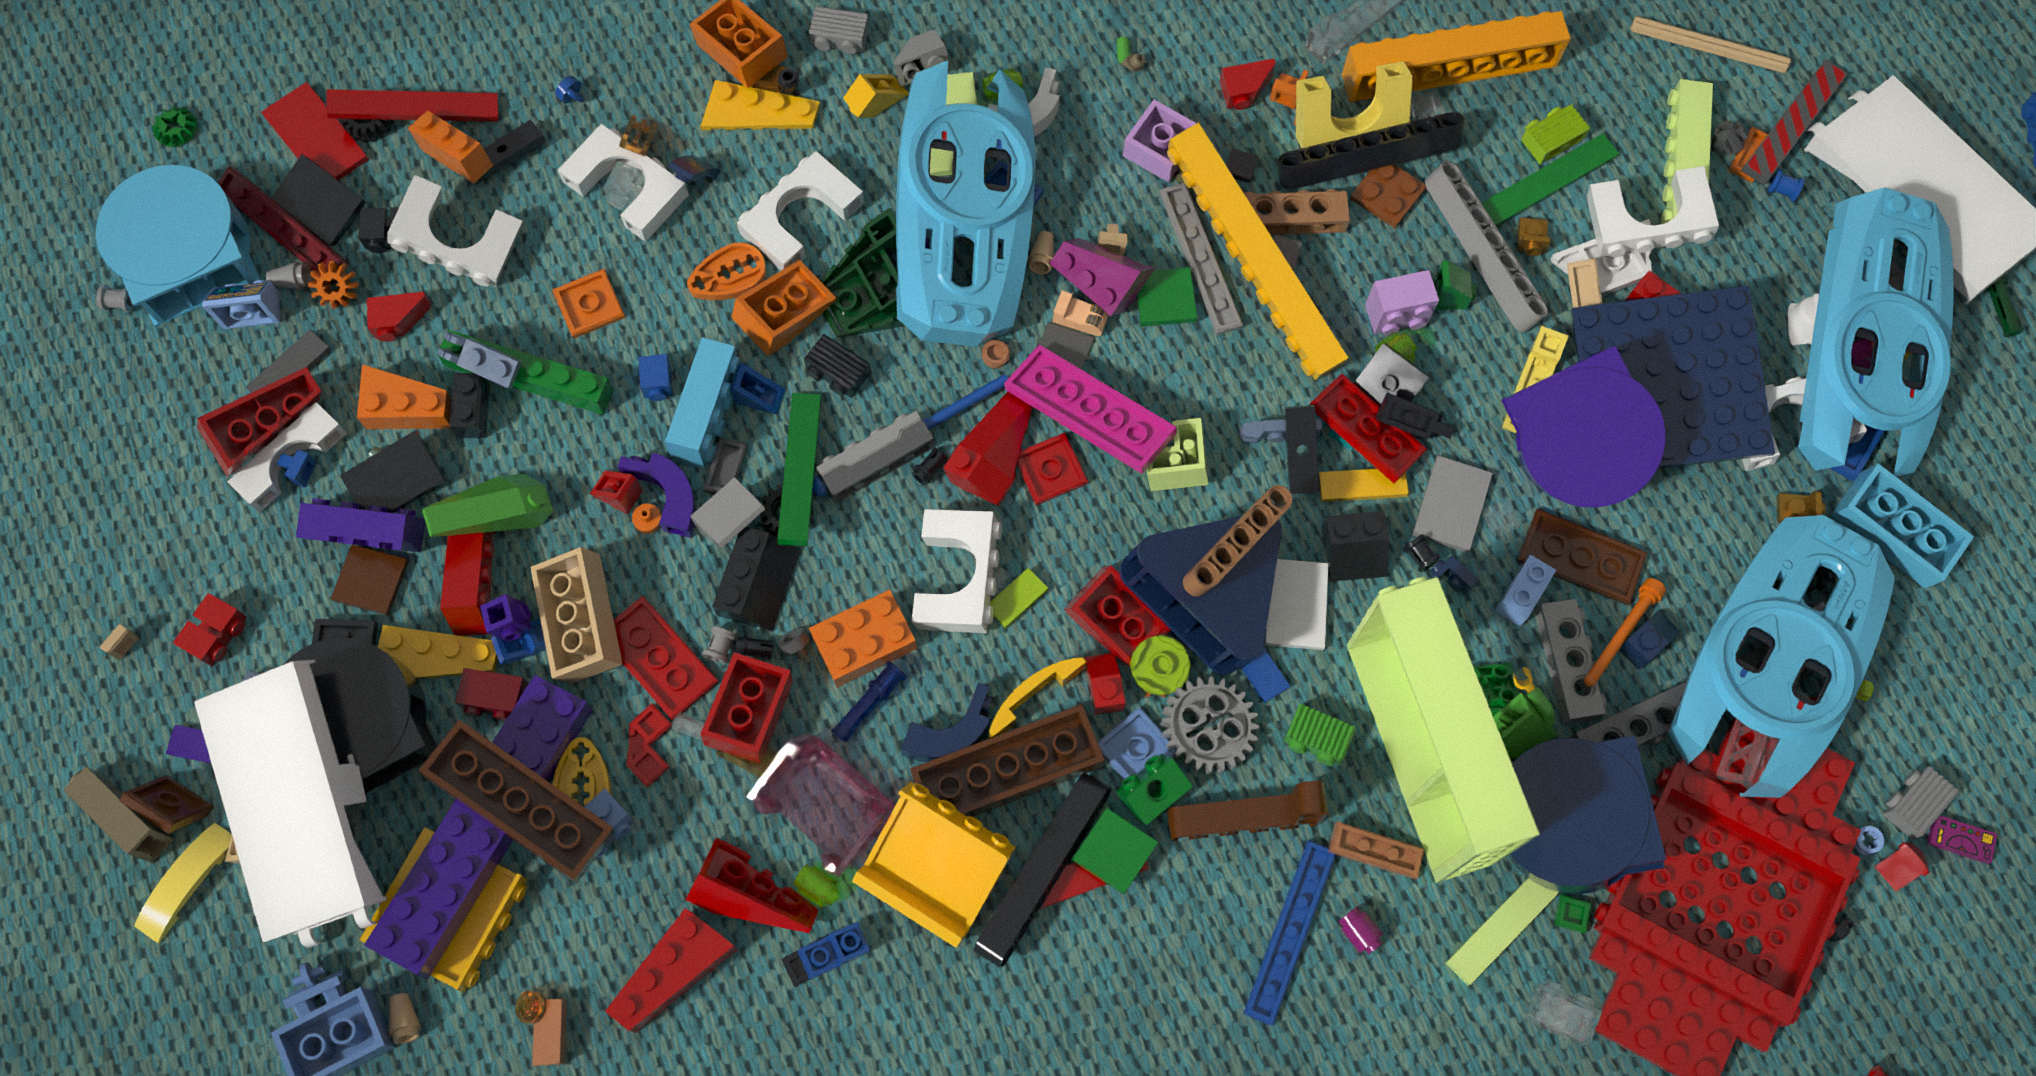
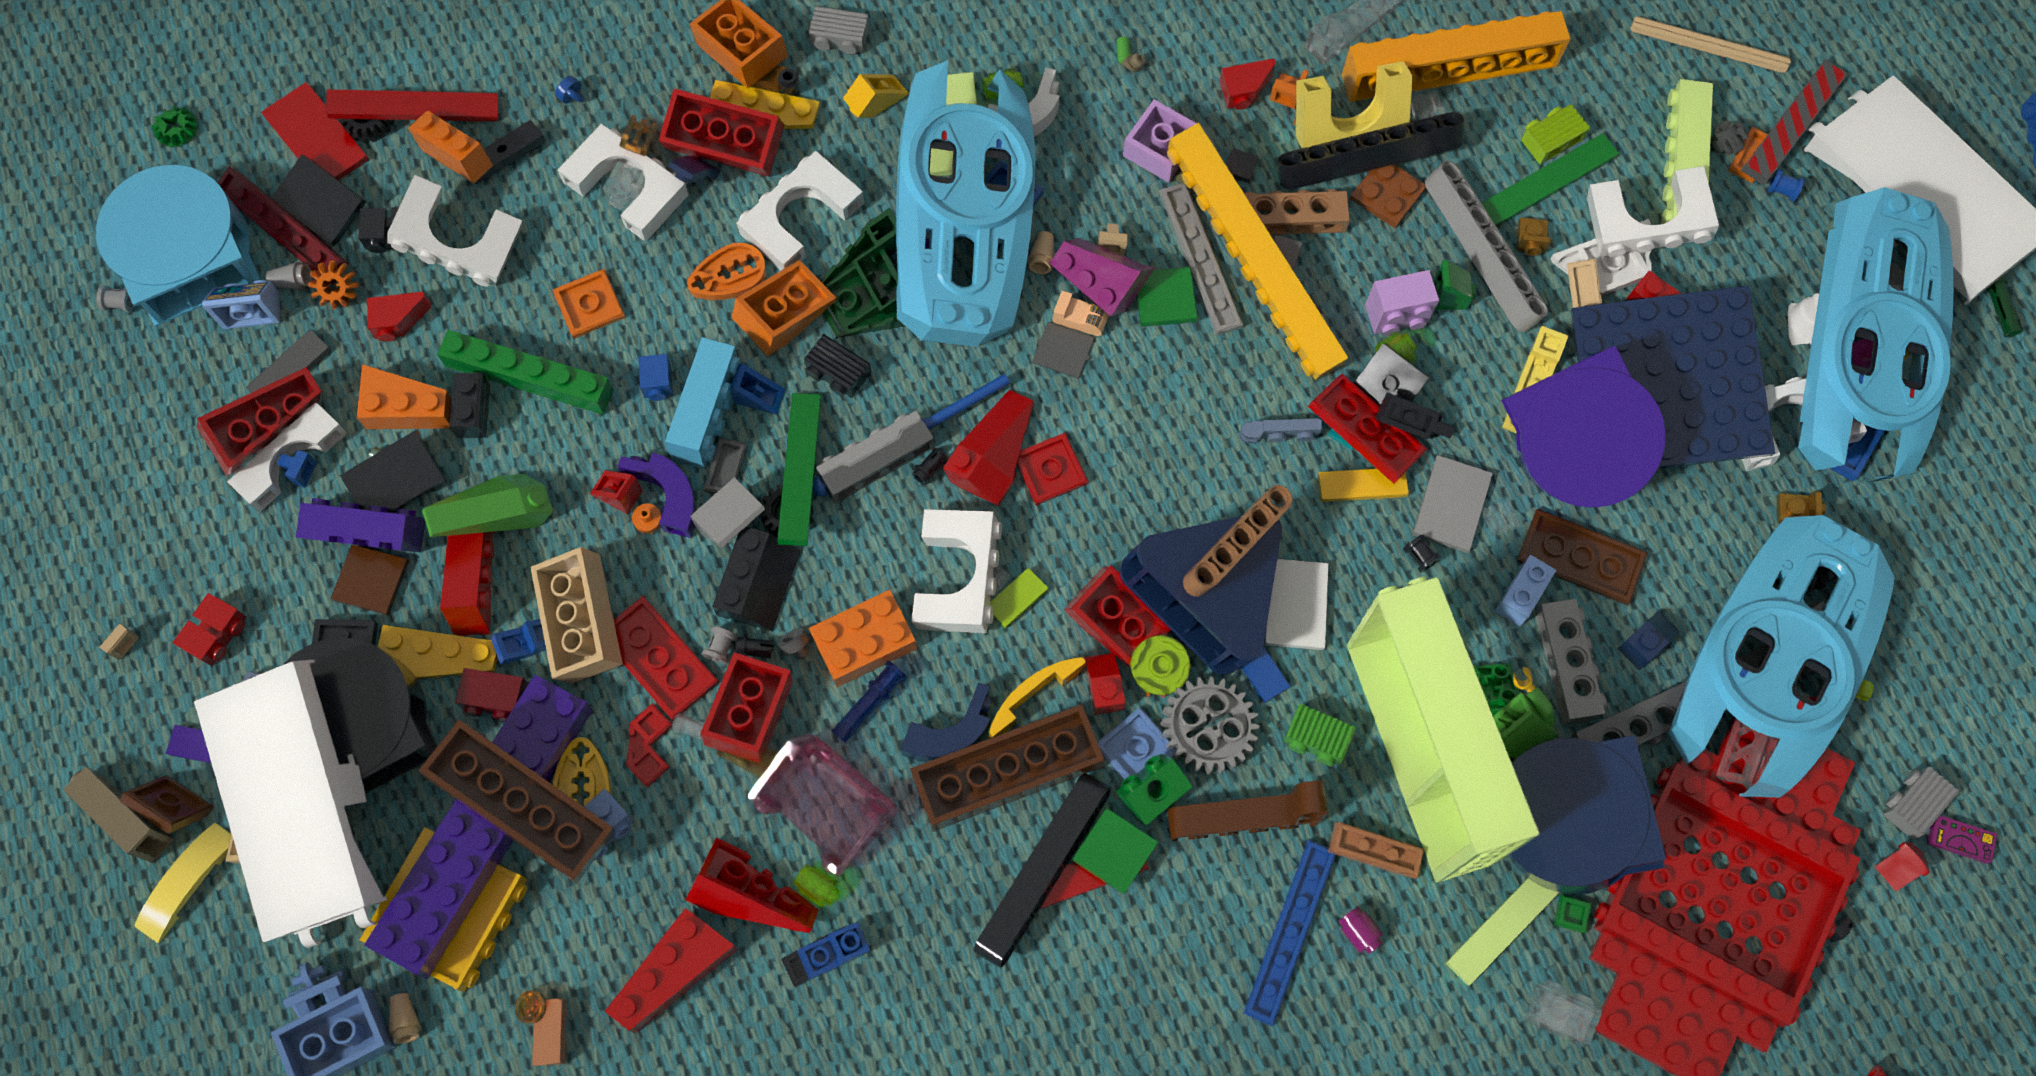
(482, 360): sand blue hinge -> none
(506, 617): dark purple brick -> none
(721, 132): none -> red brick
(919, 54): light grey slope -> none
(934, 864): yellow panel -> none
(995, 354): nougat tile -> none
(1090, 408): dark pink plate -> none
(1184, 462): yellowish green brick -> none
(1302, 467): black tile -> none
(1356, 546): black slope -> none
(1458, 575): dark blue bracket -> none
(1649, 594): orange piece -> none
(1877, 843): light blue bush -> none
(1903, 524): medium azure brick -> none

